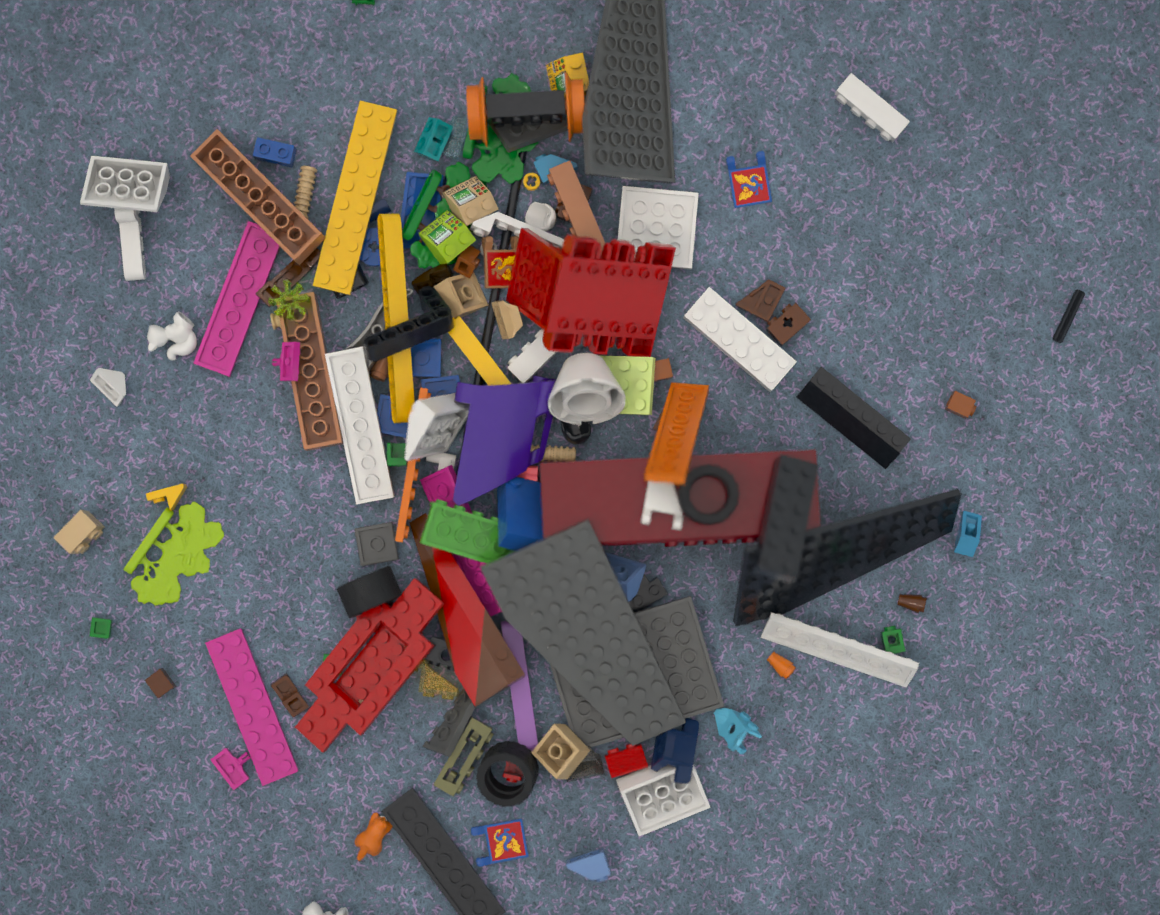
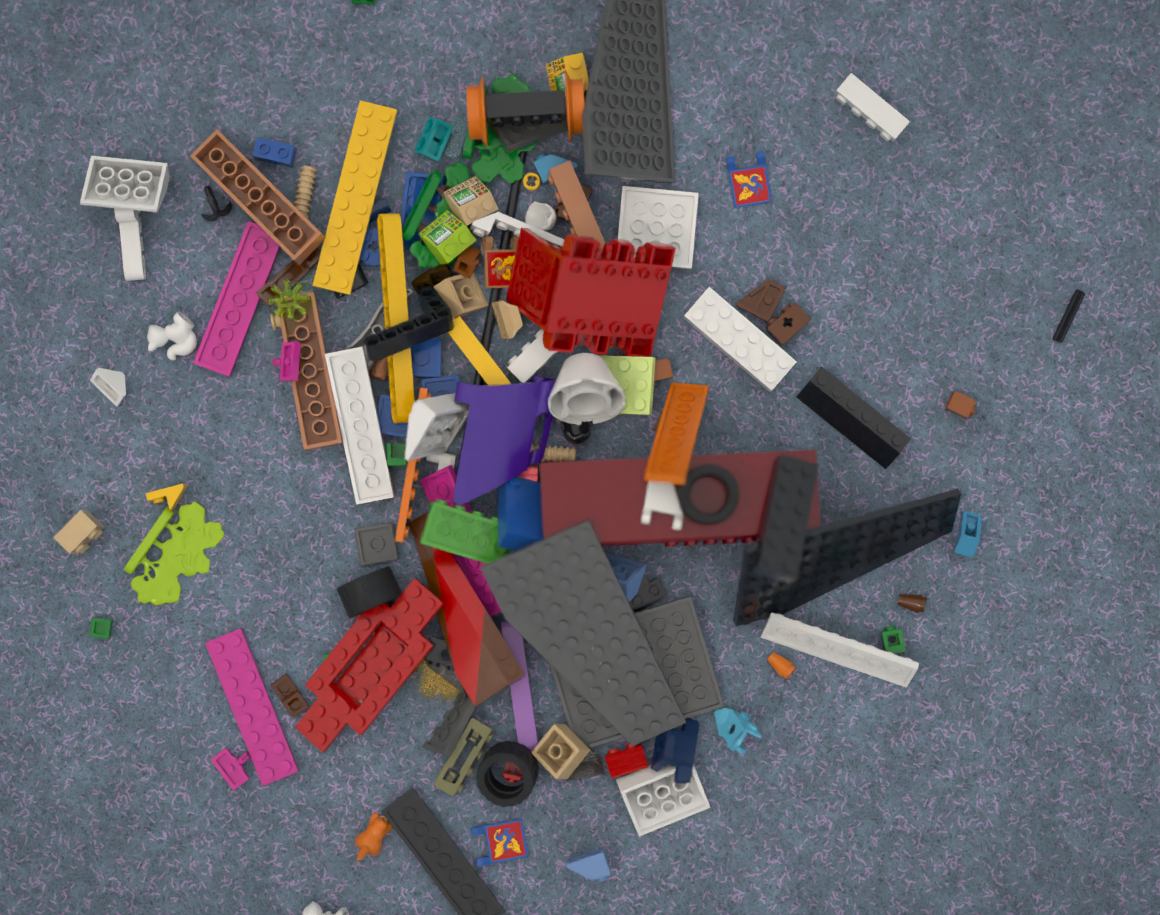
(160, 683): reddish brown panel -> none
(214, 206): none -> black piece

